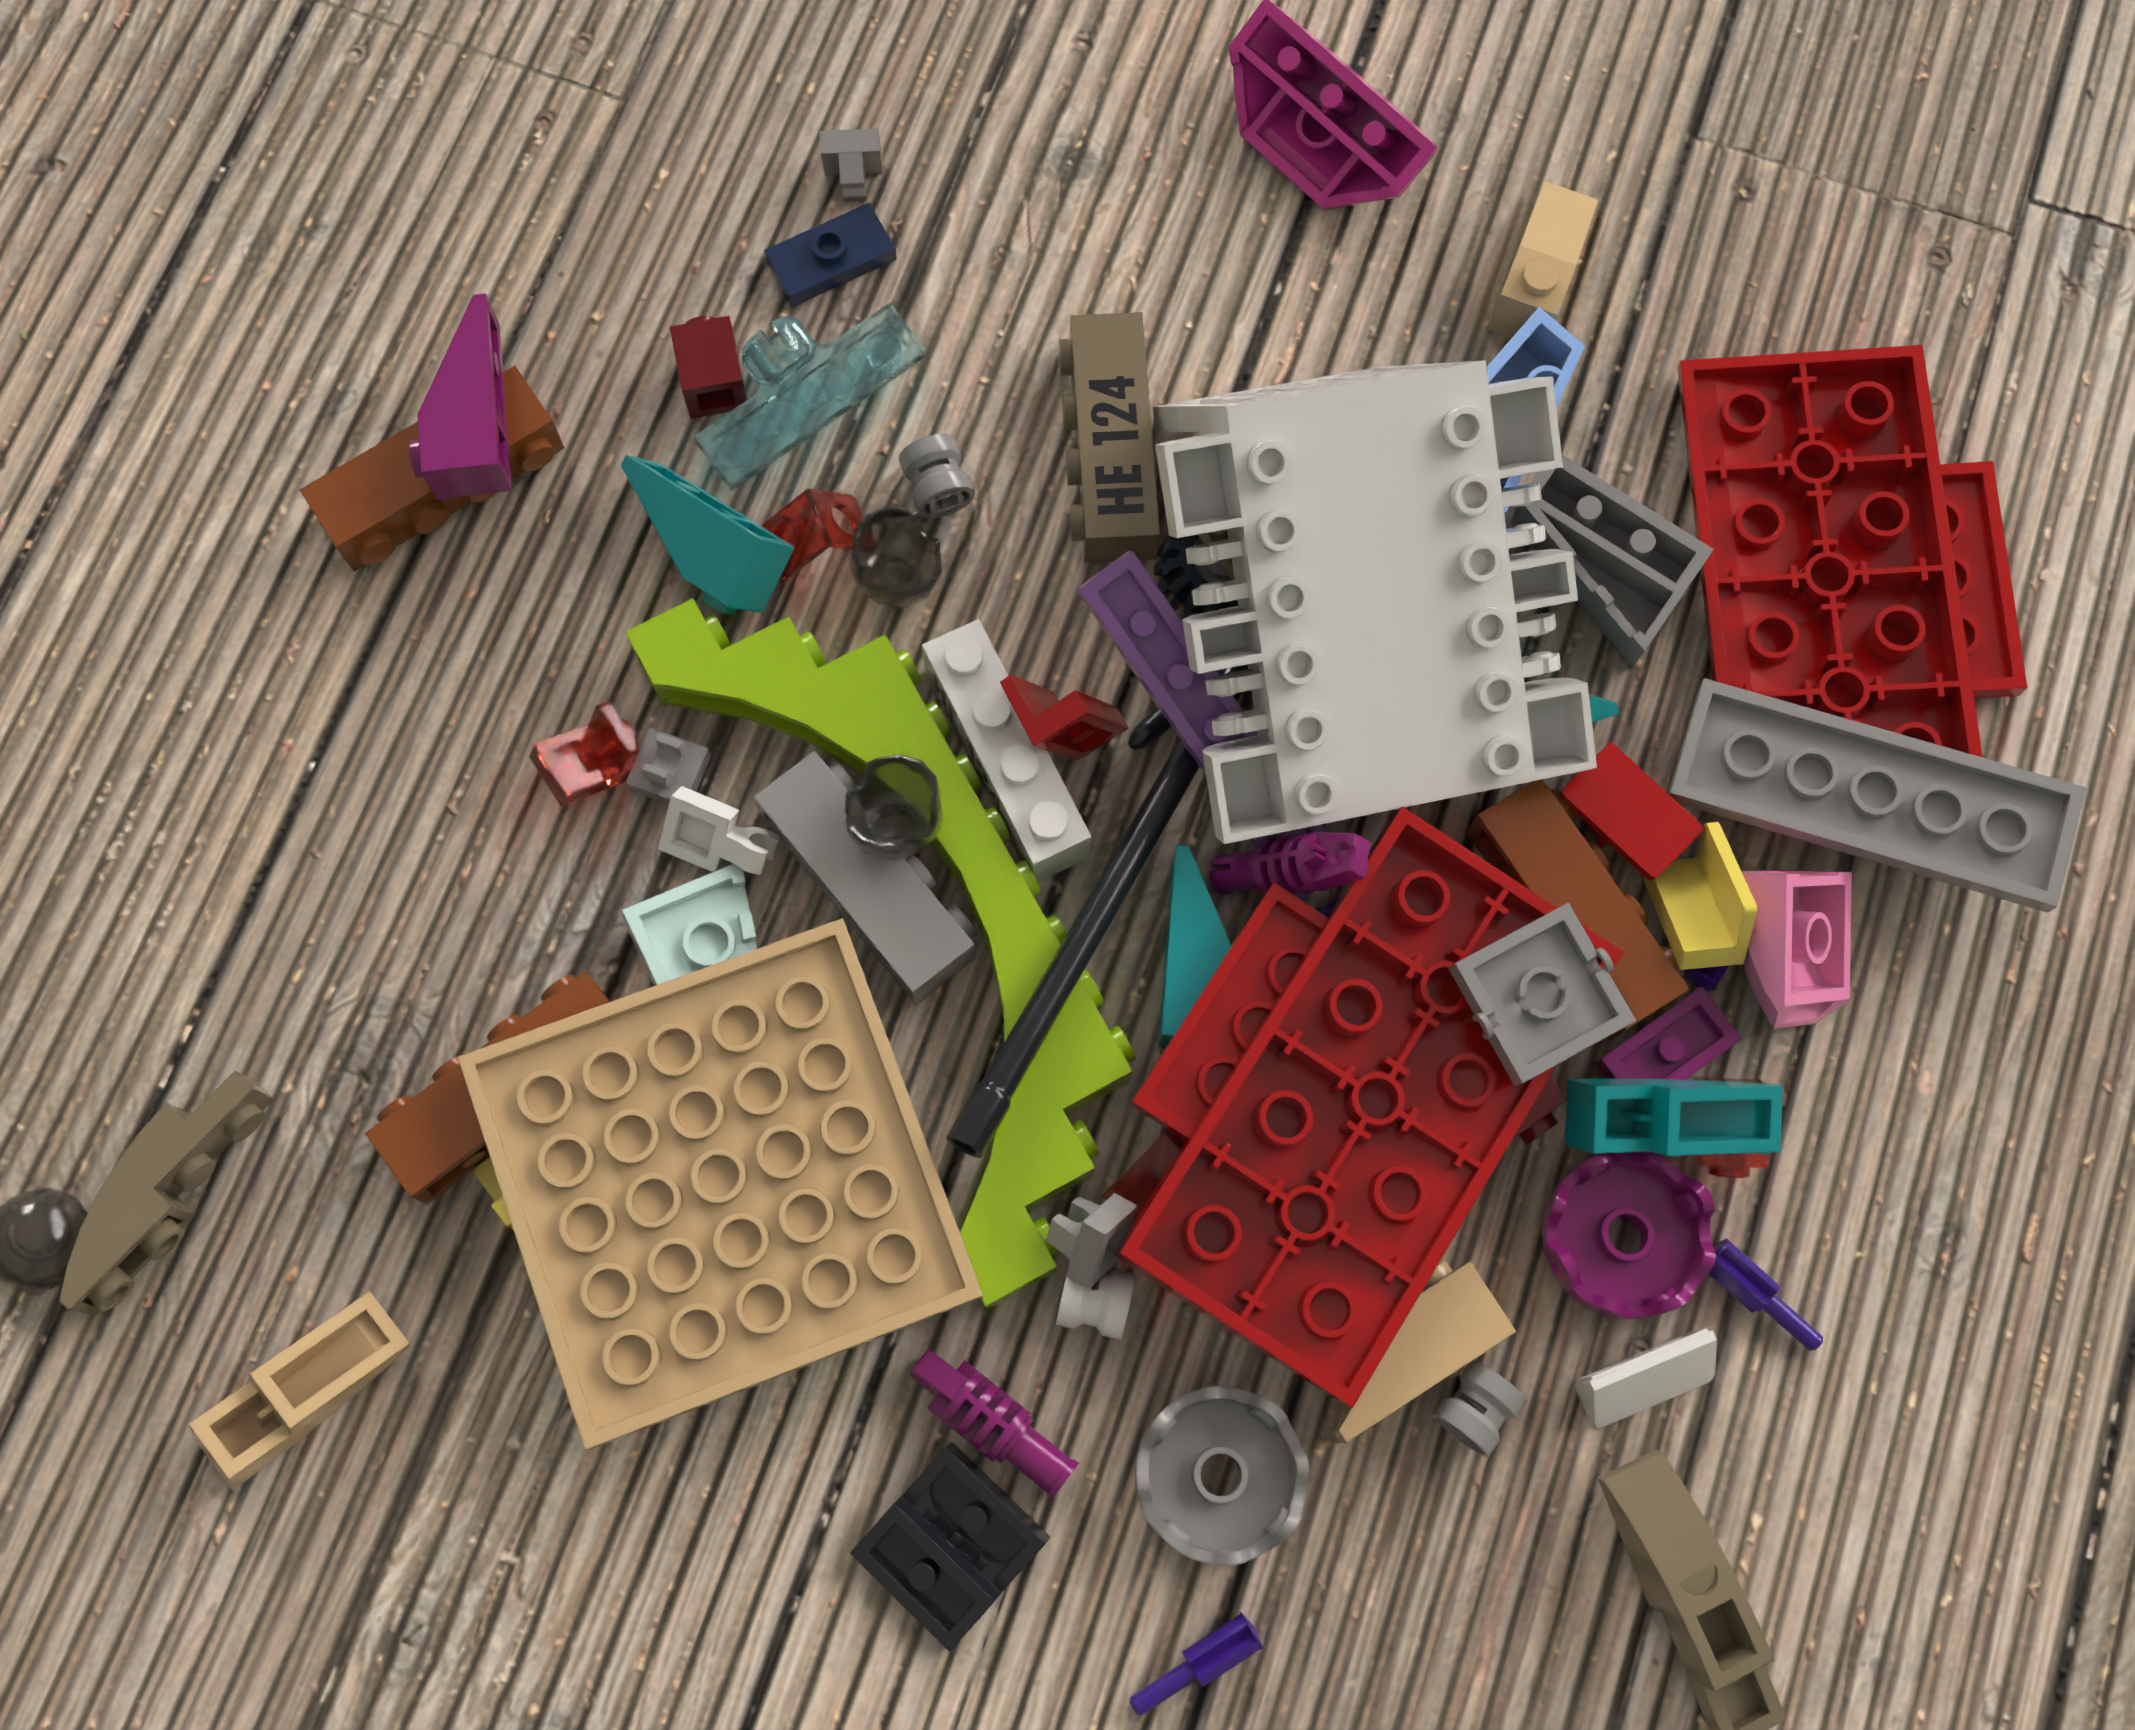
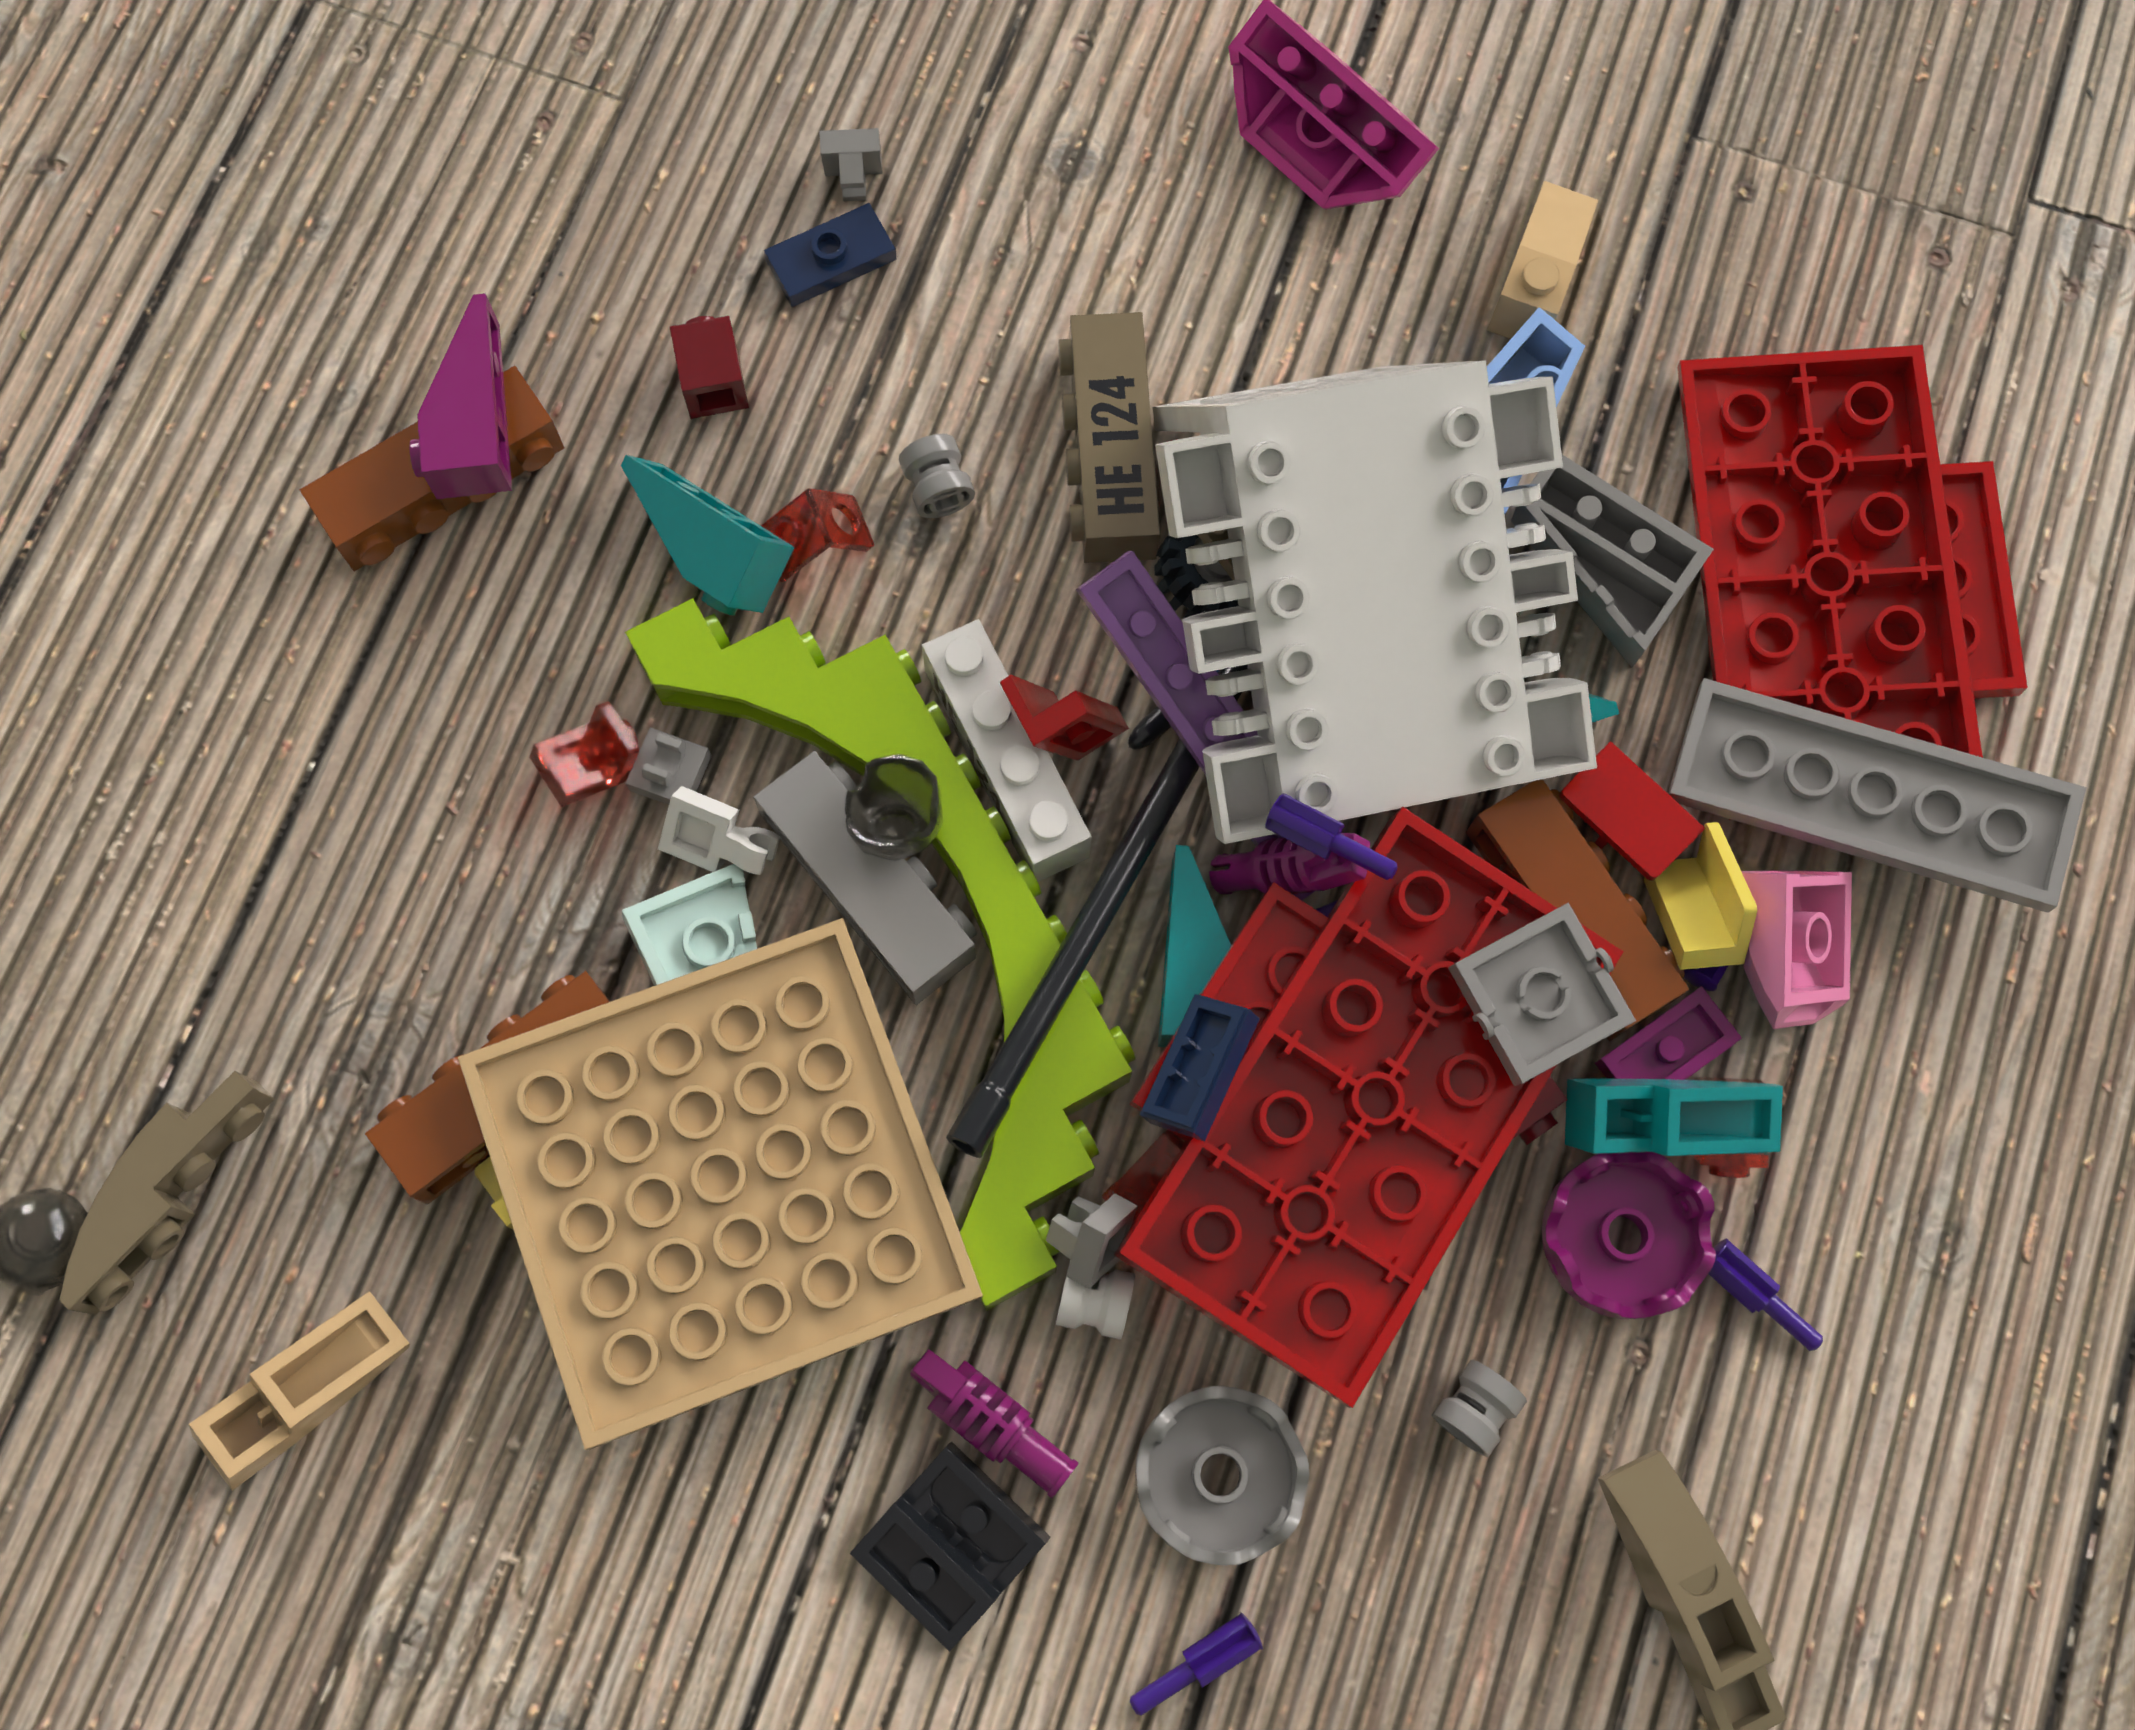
(804, 388): clear light blue plate -> none
(894, 557): clear smoke hair -> none
(1199, 1067): none -> dark blue plate
(1323, 835): none -> dark purple axle
(1442, 1333): tan slope -> none
(1648, 1378): white slope -> none

